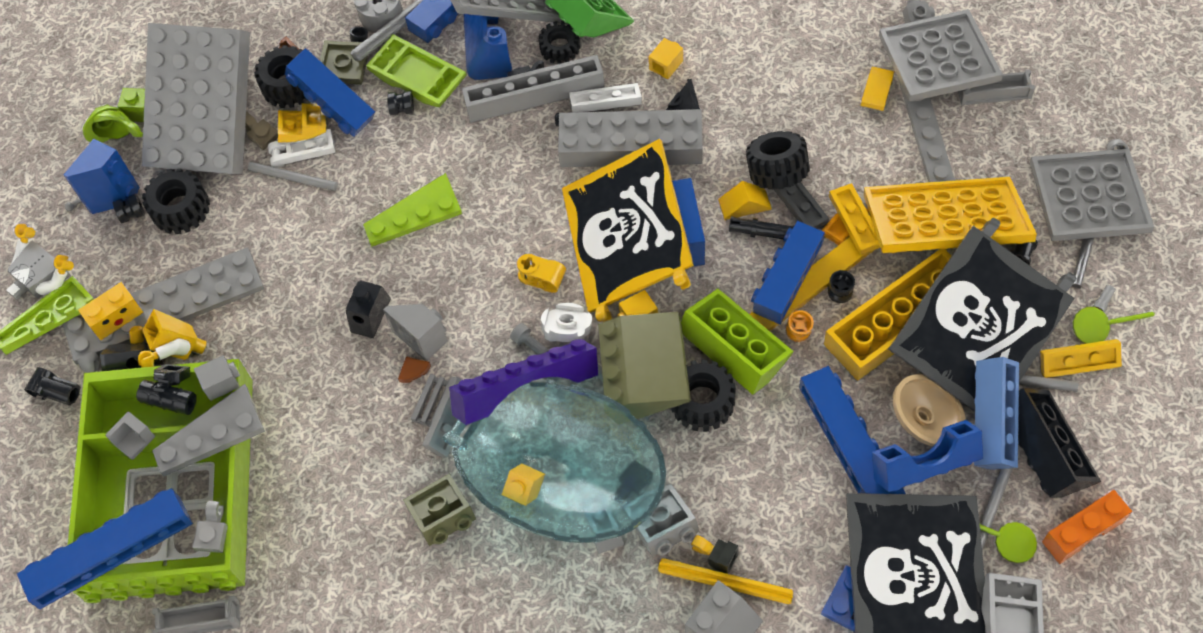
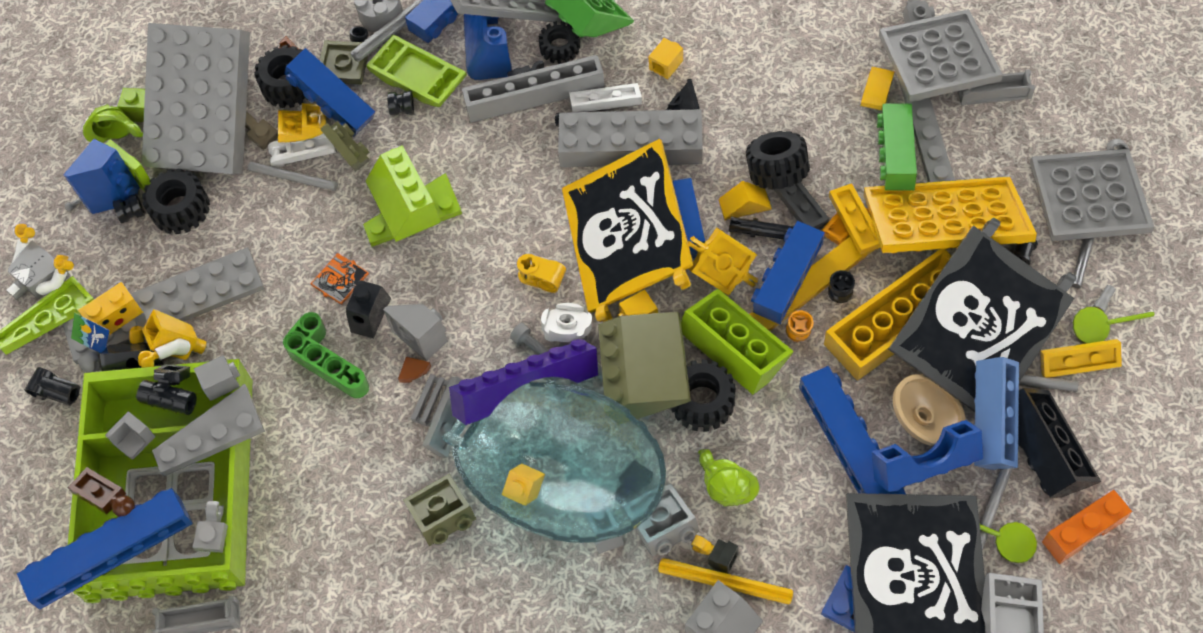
(89, 333): none -> sticker
(101, 493): none -> reddish brown plate
(133, 165): none -> lime plate
(328, 361): none -> bright green beam
(339, 278): none -> piece
(342, 140): none -> olive plate
(401, 194): none -> lime slope
(722, 261): none -> yellow plate
(727, 481): none -> lime piece
(898, 147): none -> bright green brick

